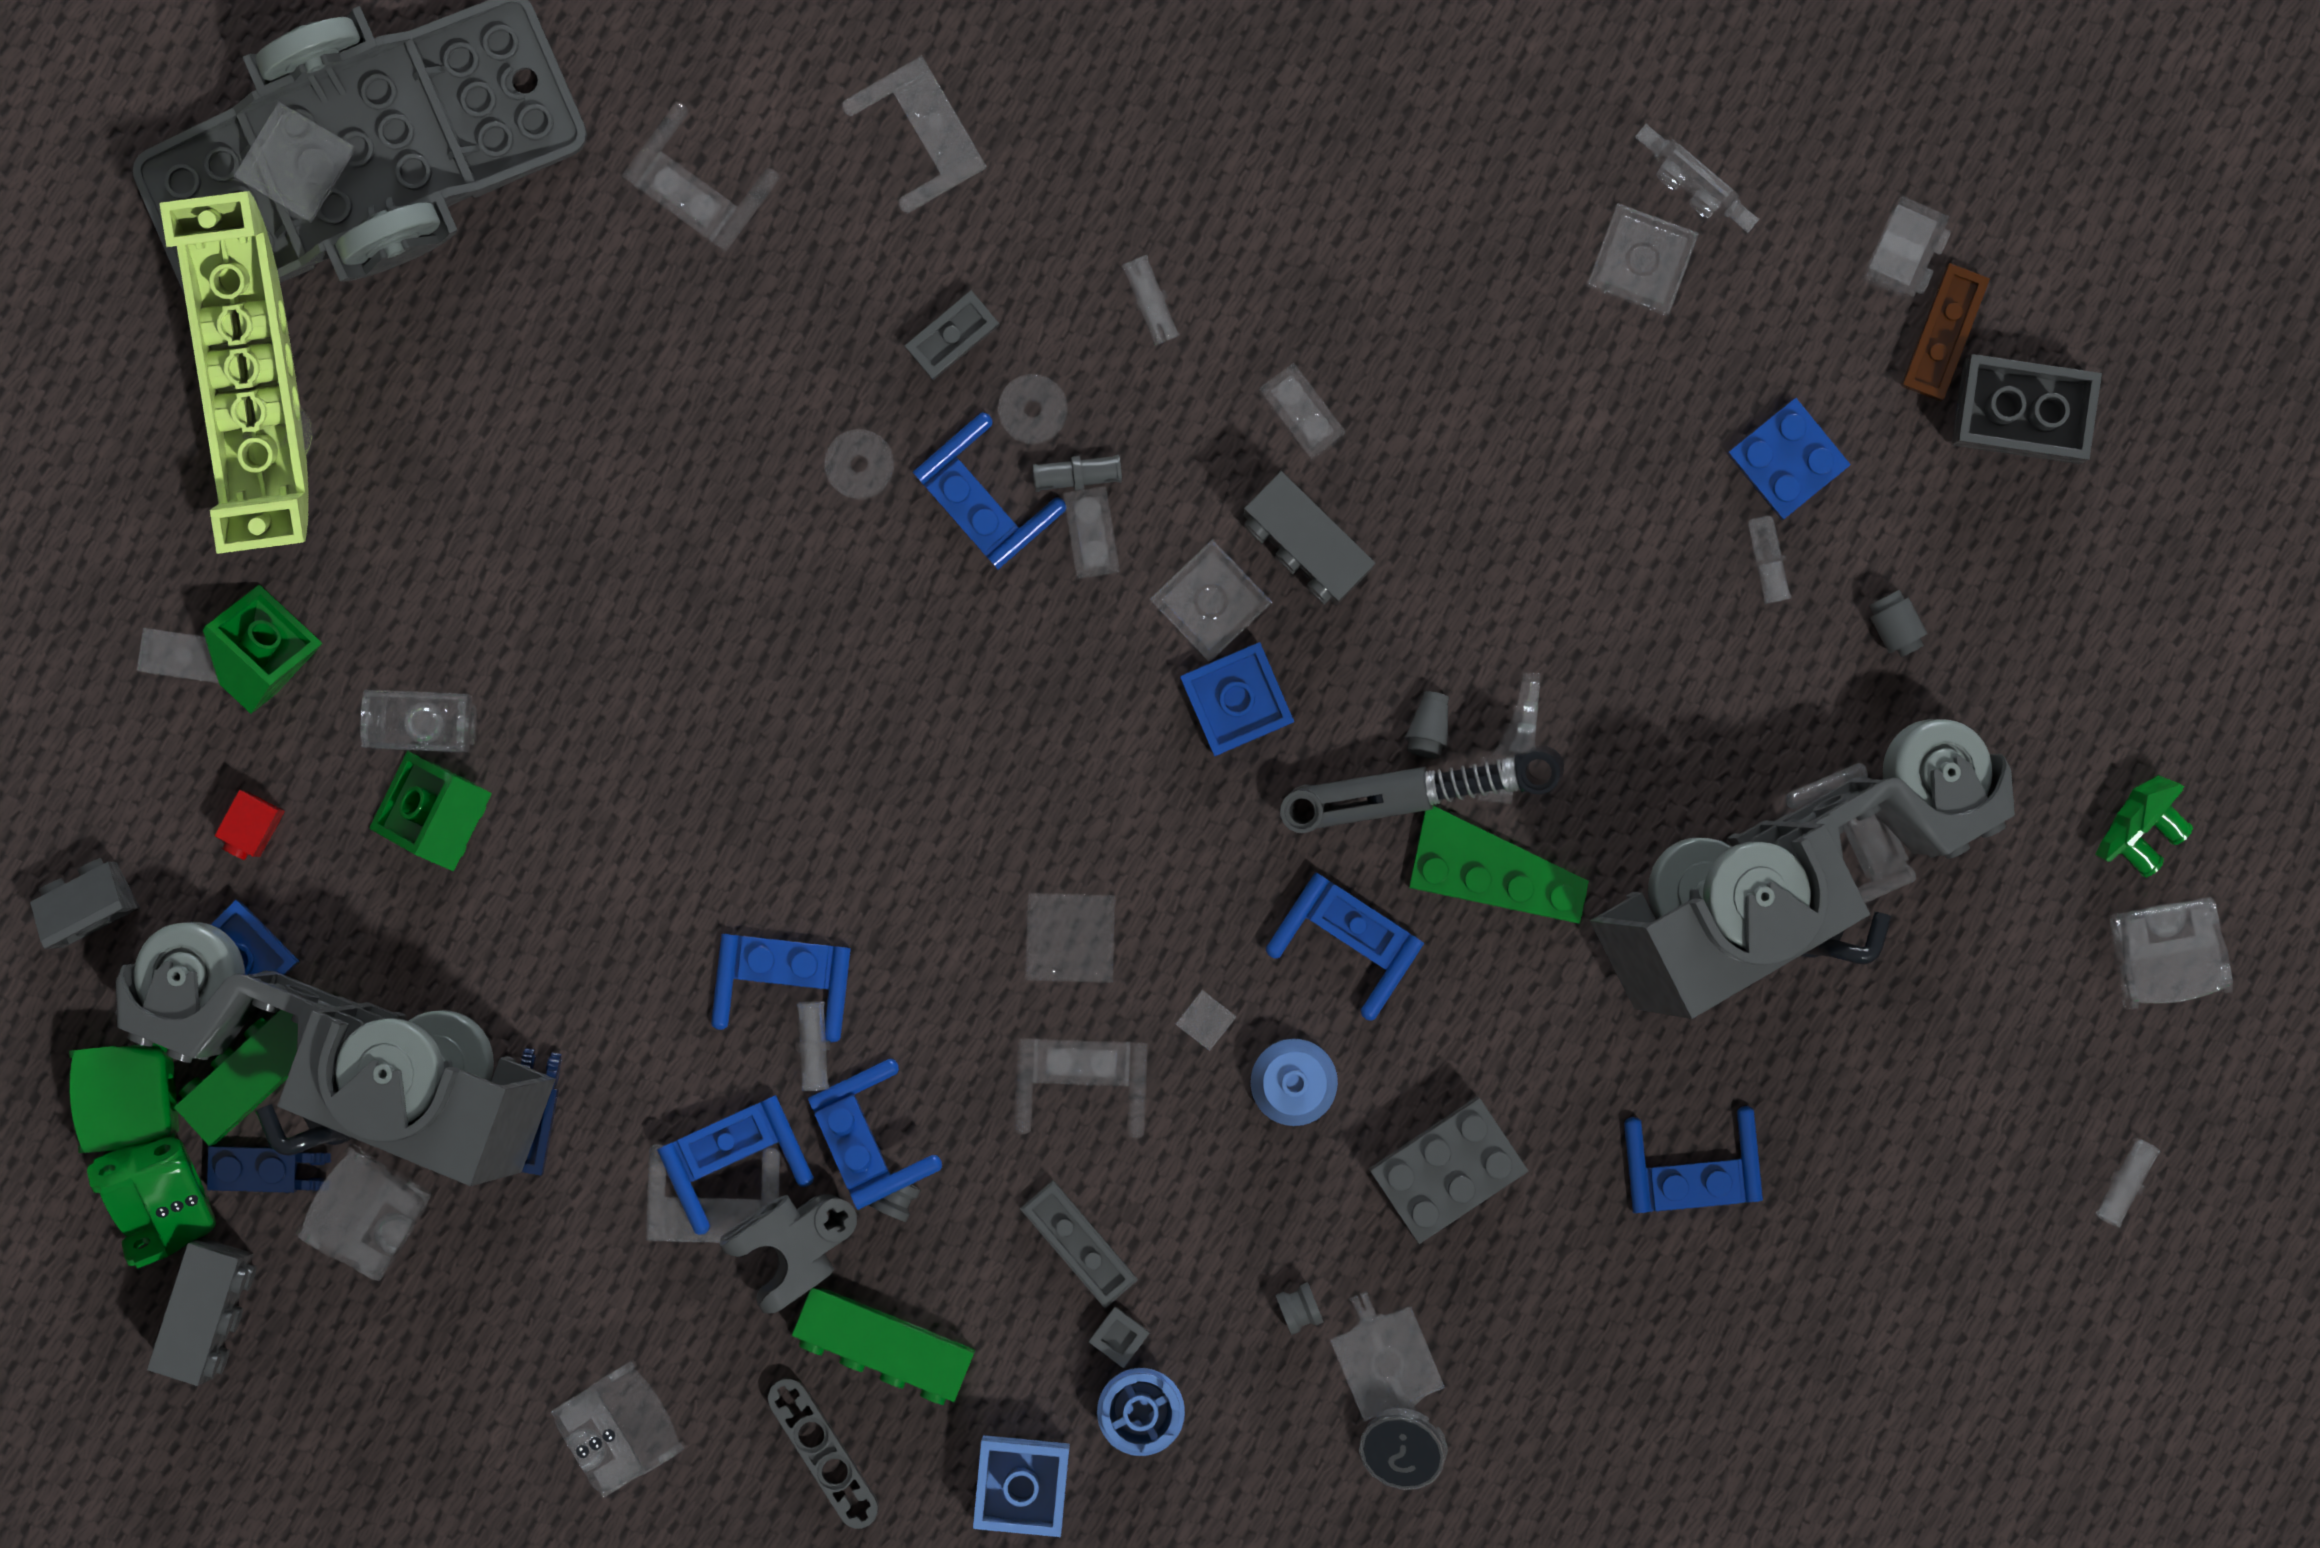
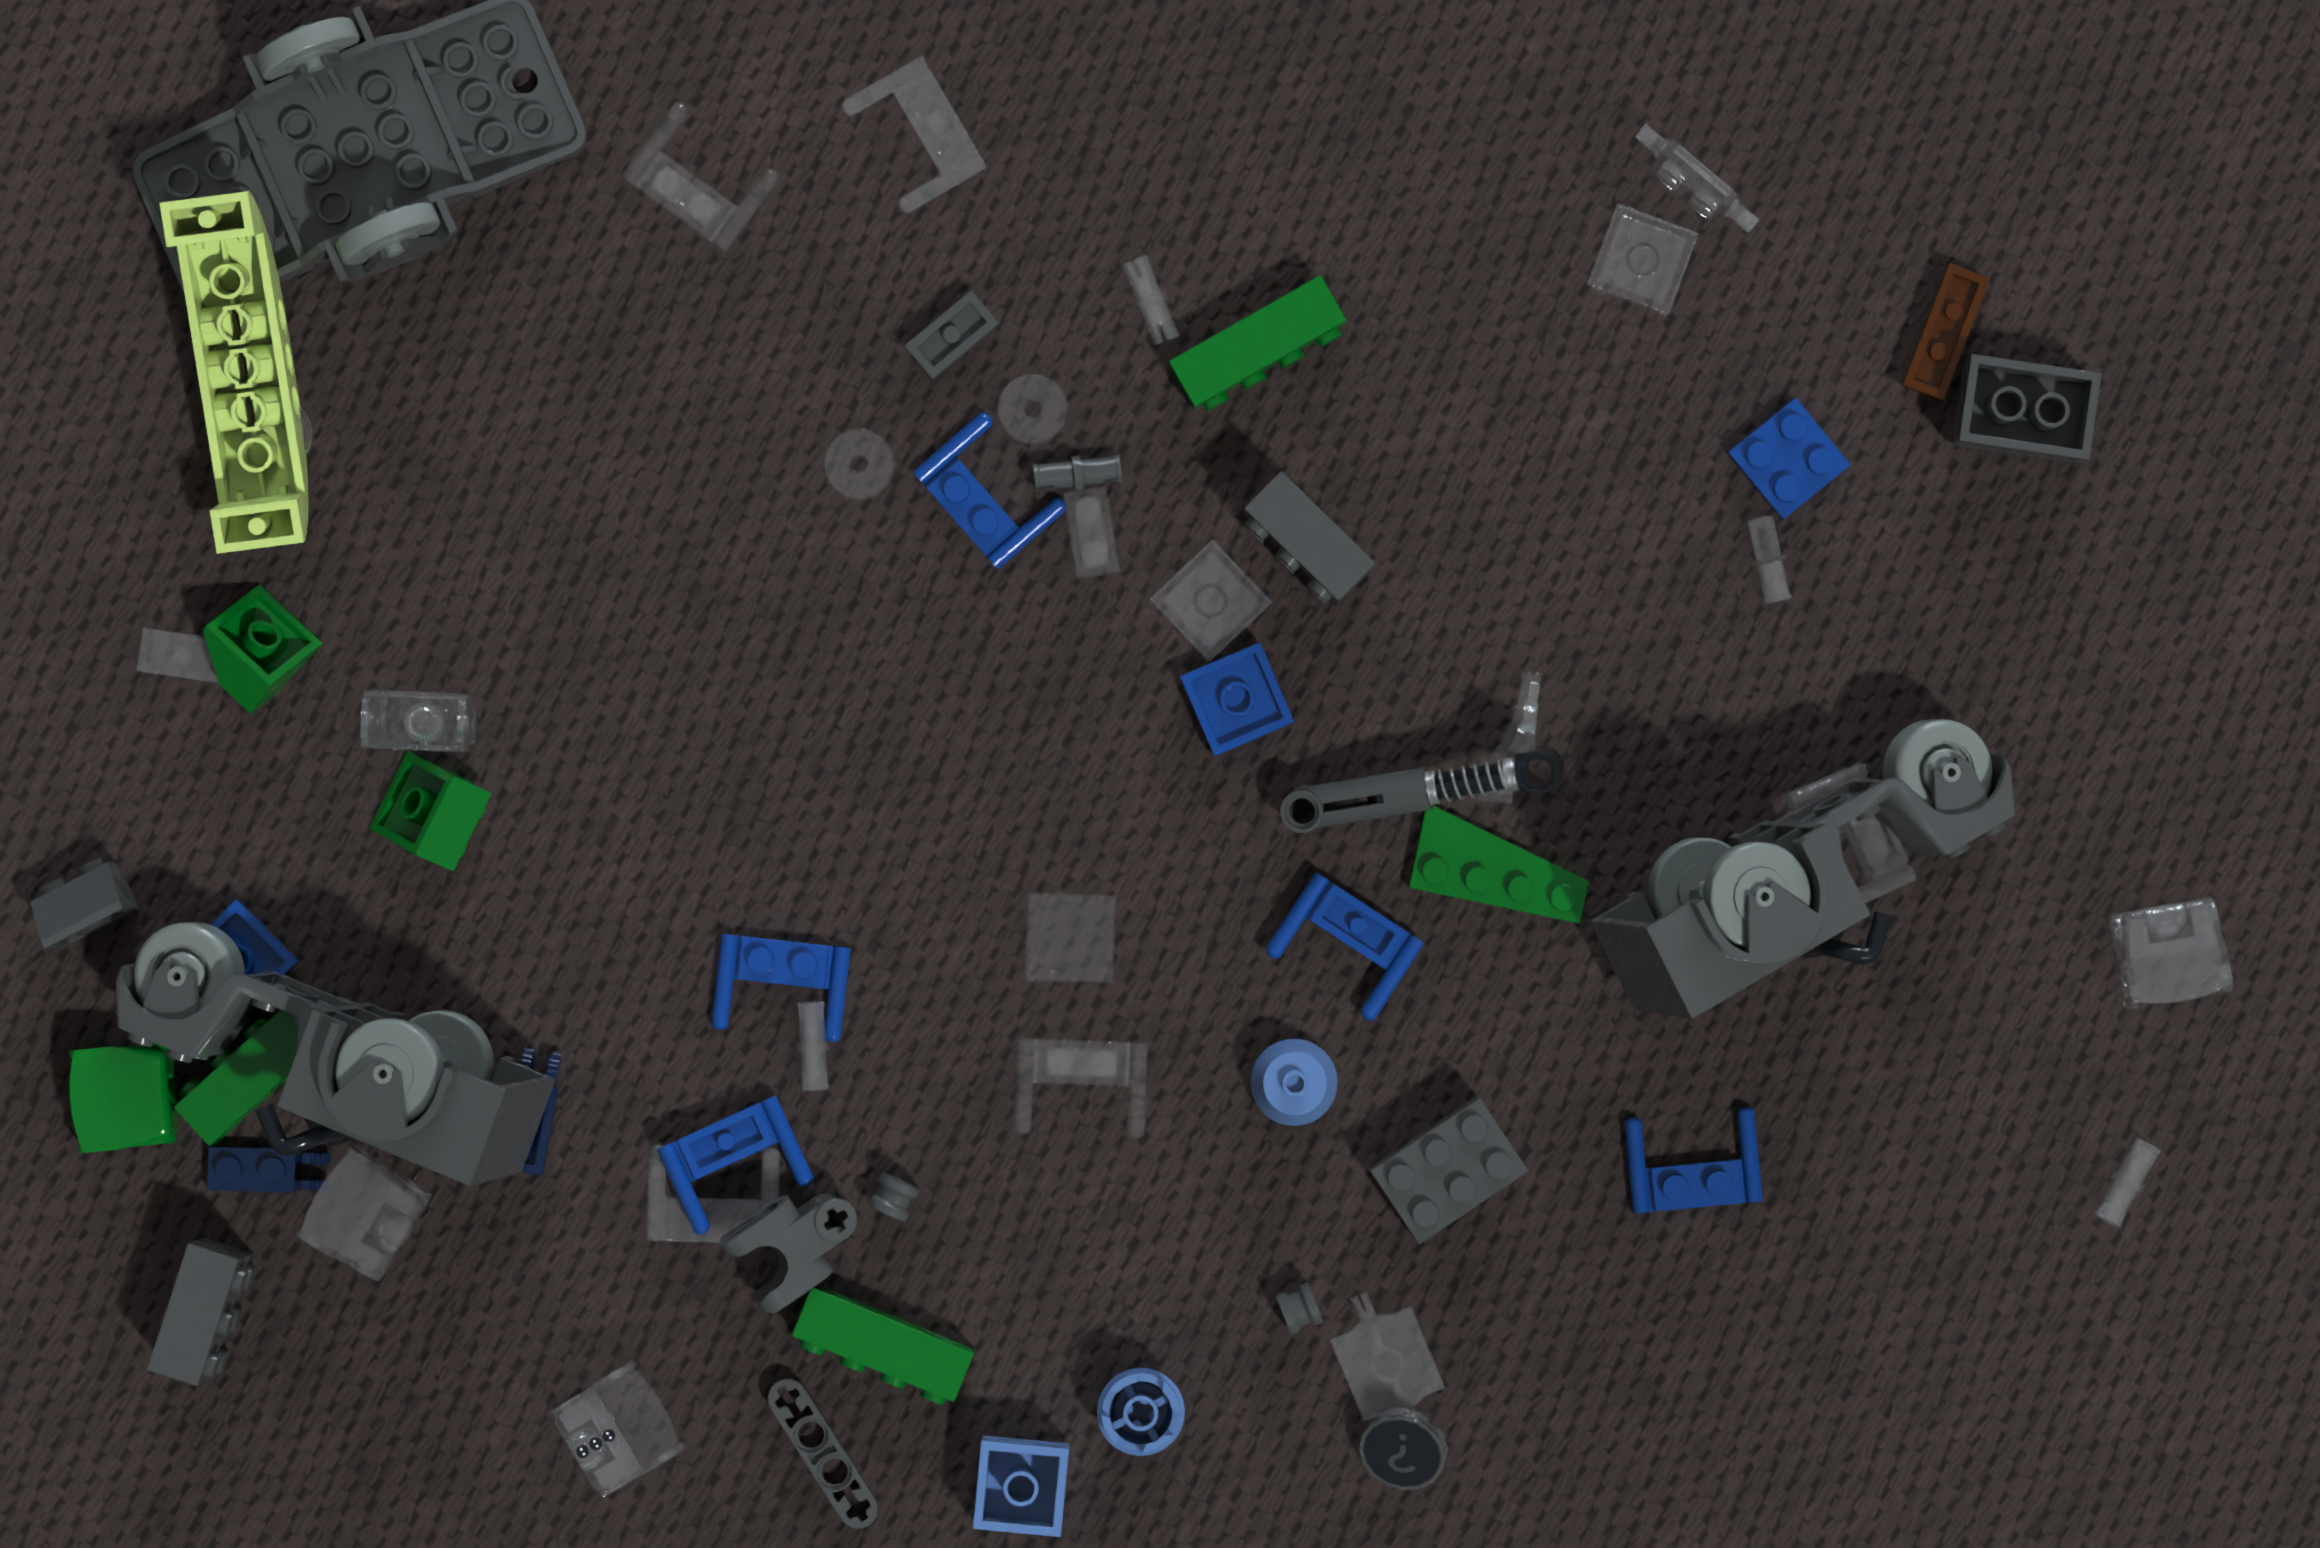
(153, 1198): green piece -> none
(248, 825): red brick -> none
(294, 162): clear tile -> none
(854, 1143): blue plate -> none
(1079, 1244): dark grey tile -> none
(1119, 1337): dark grey plate -> none
(1205, 1020): clear plate -> none
(1258, 343): none -> green brick
(1301, 412): clear brick -> none
(1429, 726): dark grey cone -> none
(1898, 624): dark grey brick -> none
(1906, 249): clear brick -> none
(2144, 808): green connector -> none

